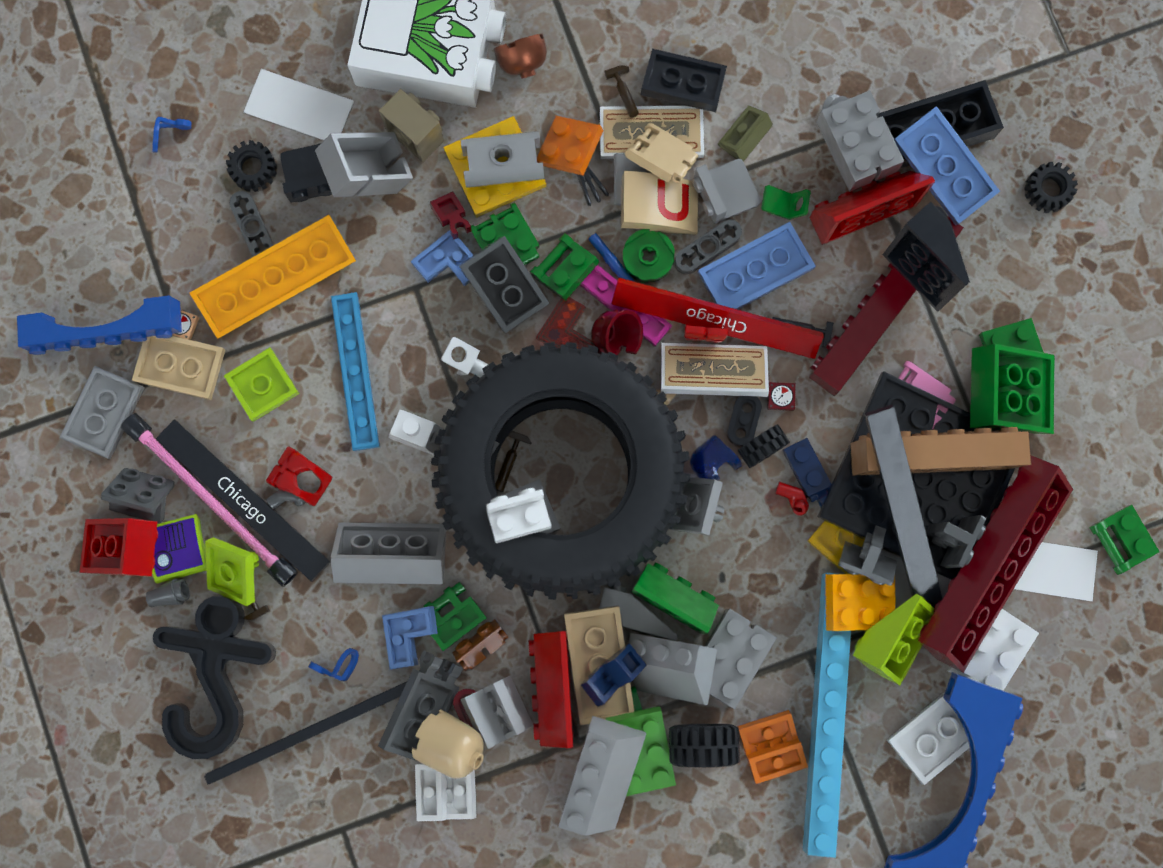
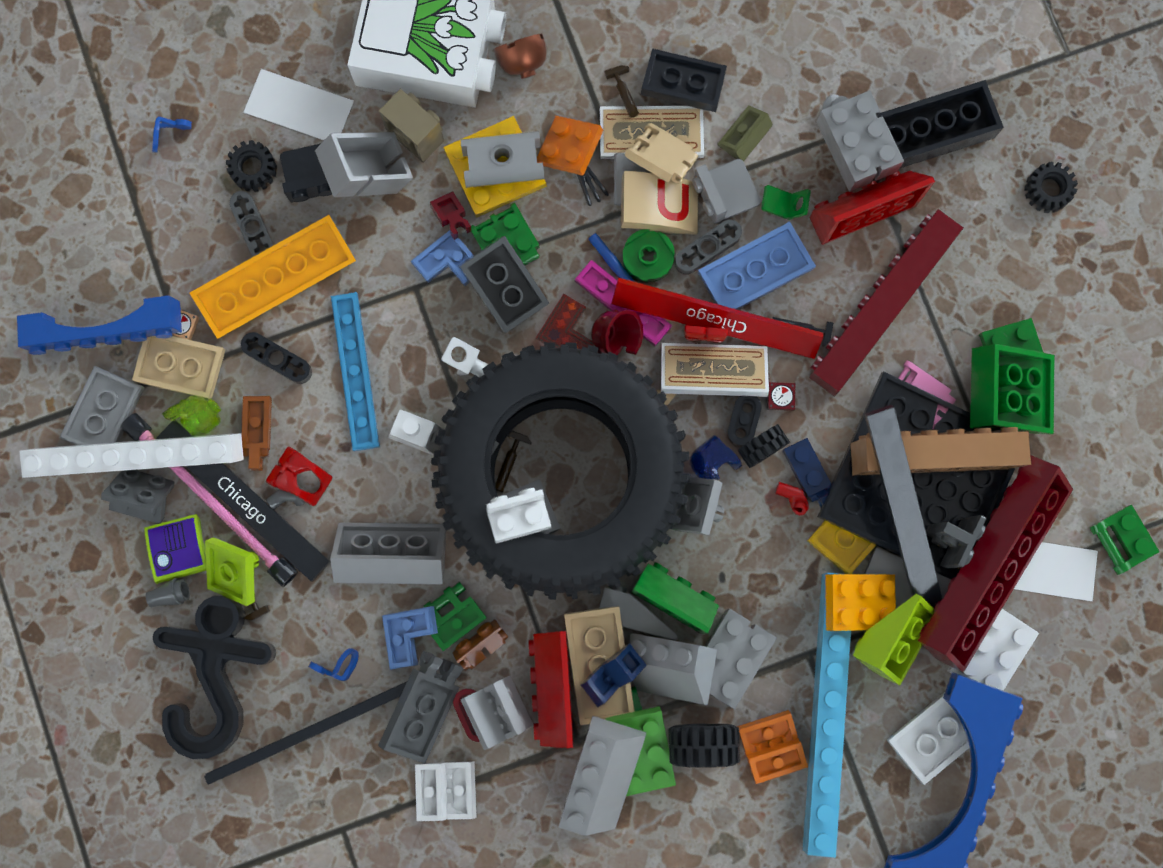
(119, 547): red slope -> none
(131, 455): none -> white brick
(195, 414): none -> clear neon green head
(256, 429): none -> dark orange hinge
(261, 384): lime tile -> none
(264, 342): none -> black beam
(448, 745): tan cylinder -> none
(569, 272): green plate -> none
(868, 560): dark grey bracket -> none
(929, 256): black slope -> none
(939, 152): medium blue plate -> none

